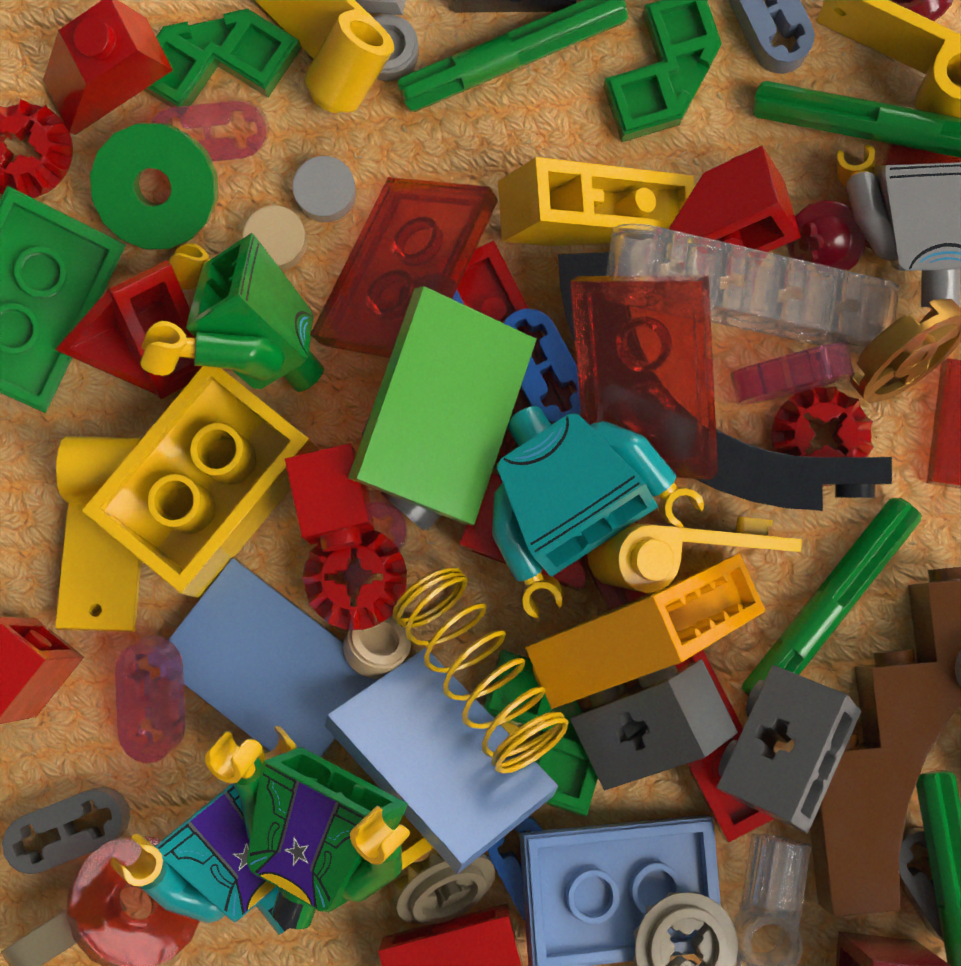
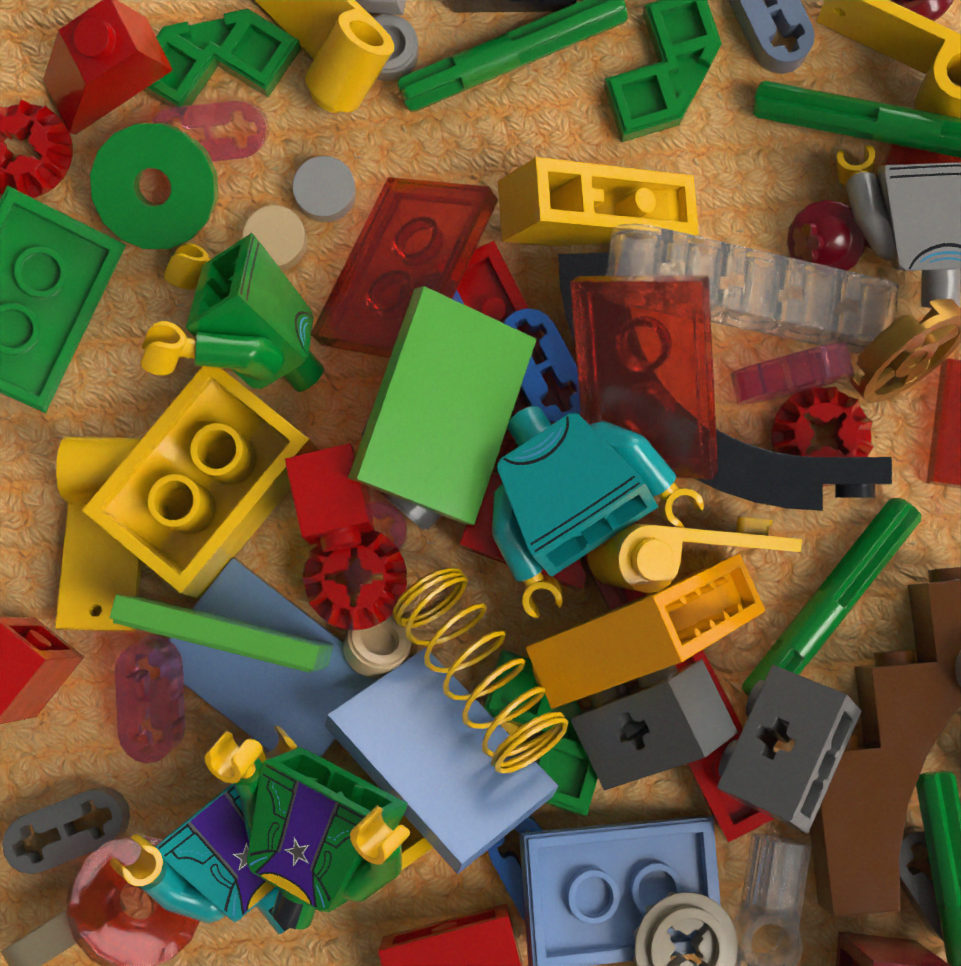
(117, 324): red slope -> none
(221, 633): none -> bright green tile
(436, 893): dark tan gear -> none
(741, 204): red slope -> none

